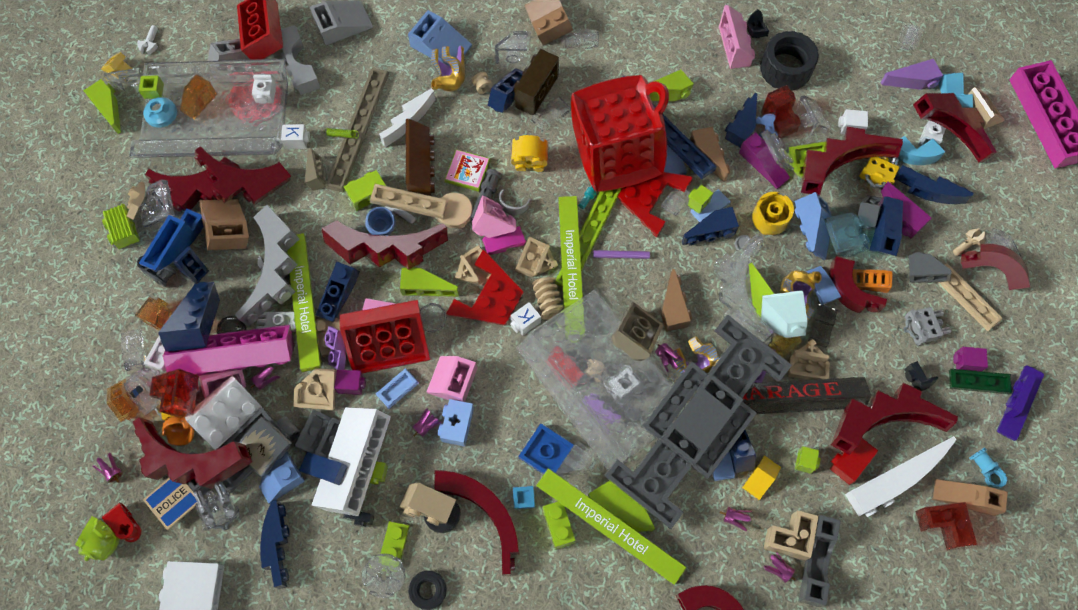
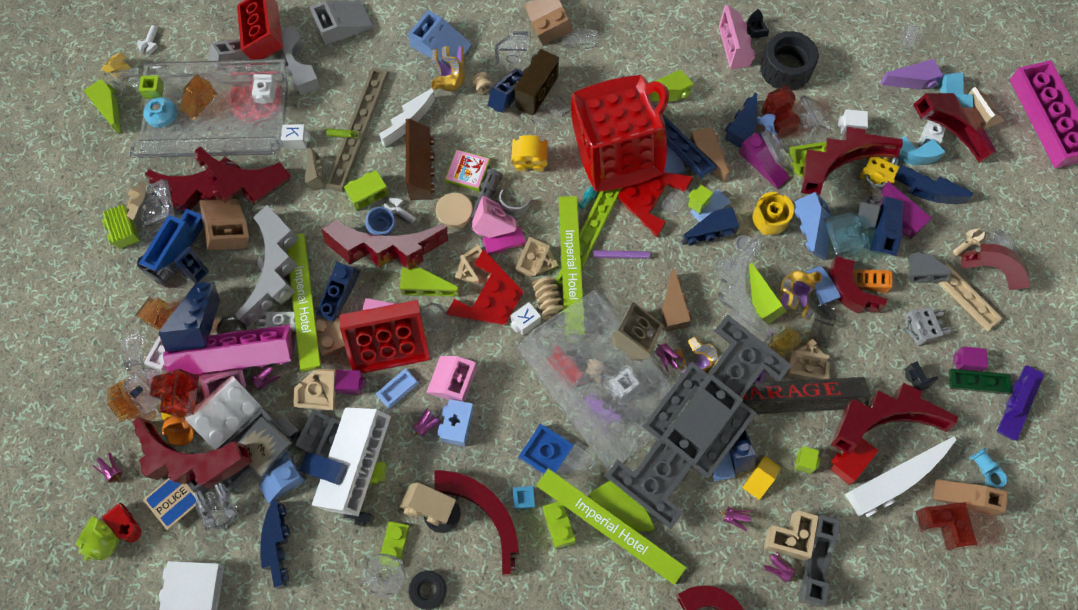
(337, 356): medium lavender slope -> none
(408, 201): tan tile -> none
(785, 313): light aqua slope -> none

